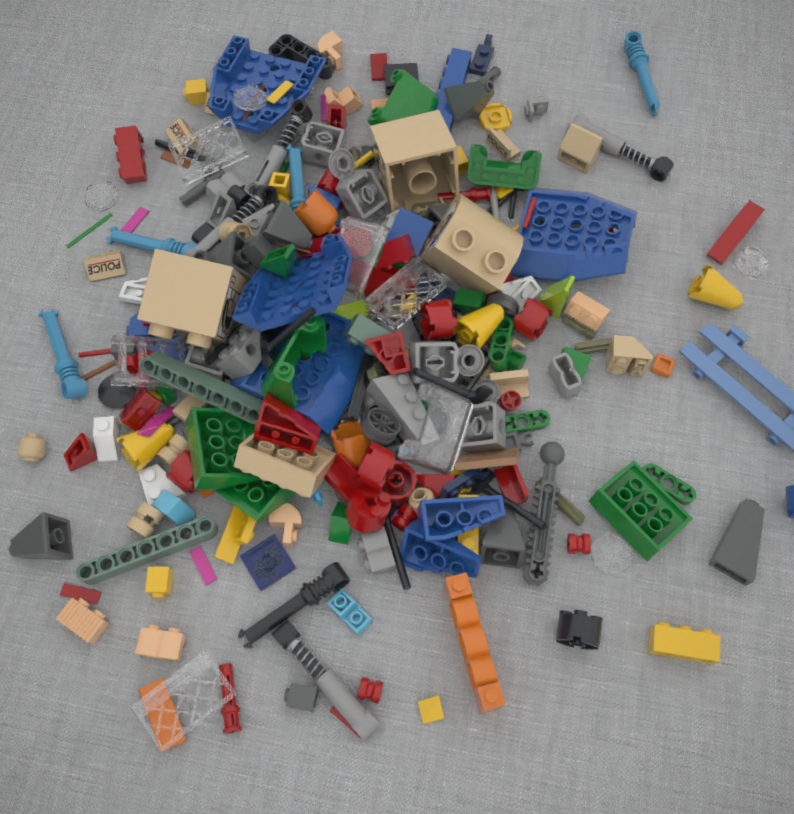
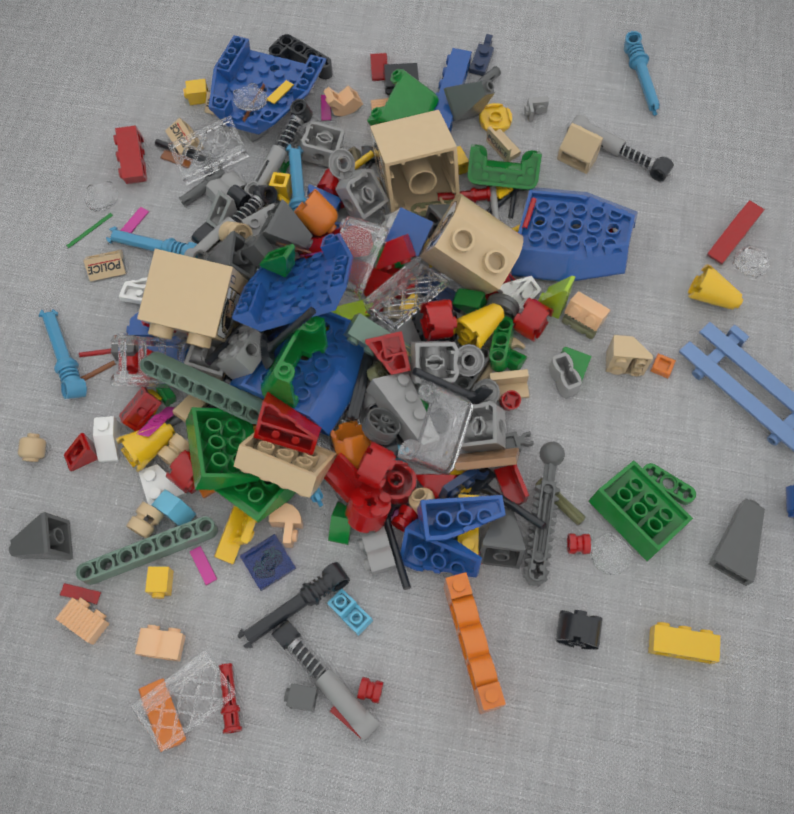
(115, 395): black dish -> none
(332, 46): light nougat brick -> none
(337, 116): red slope -> none
(431, 709): yellow slope -> none
(537, 425): green beam -> none
(592, 346): olive axle -> none

